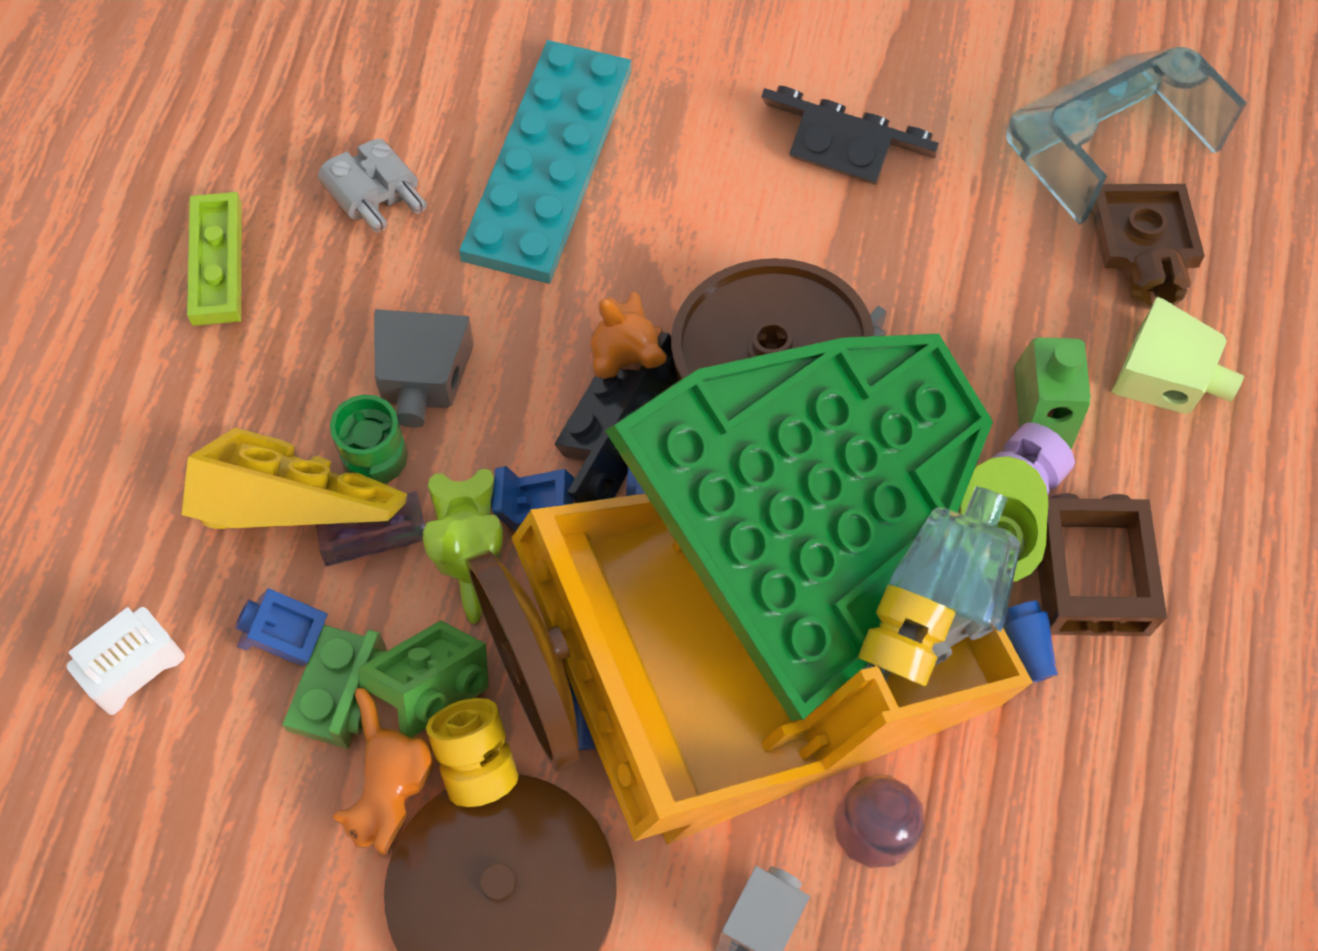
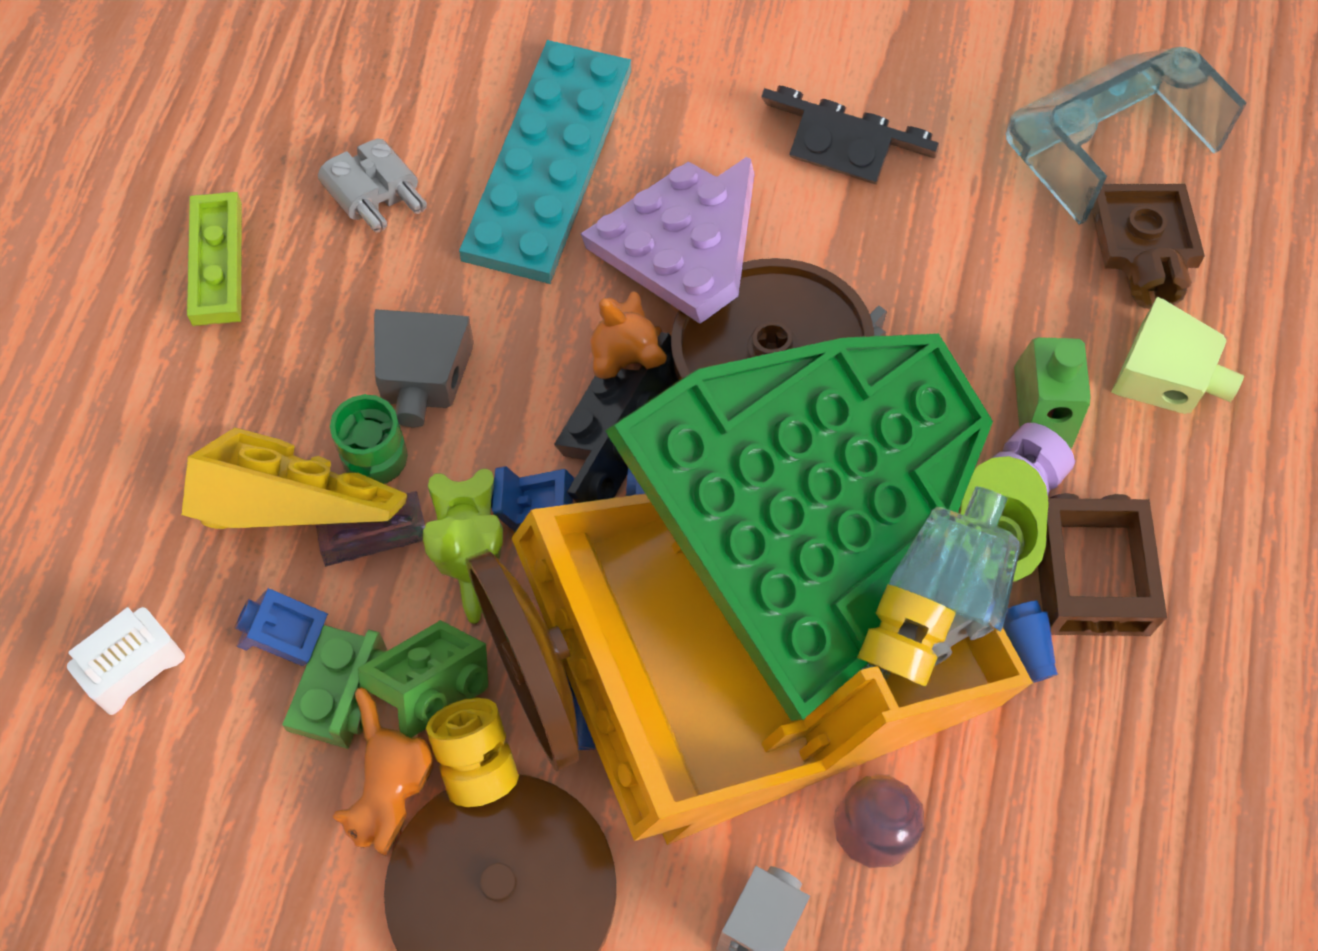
(682, 237): none -> lavender wing

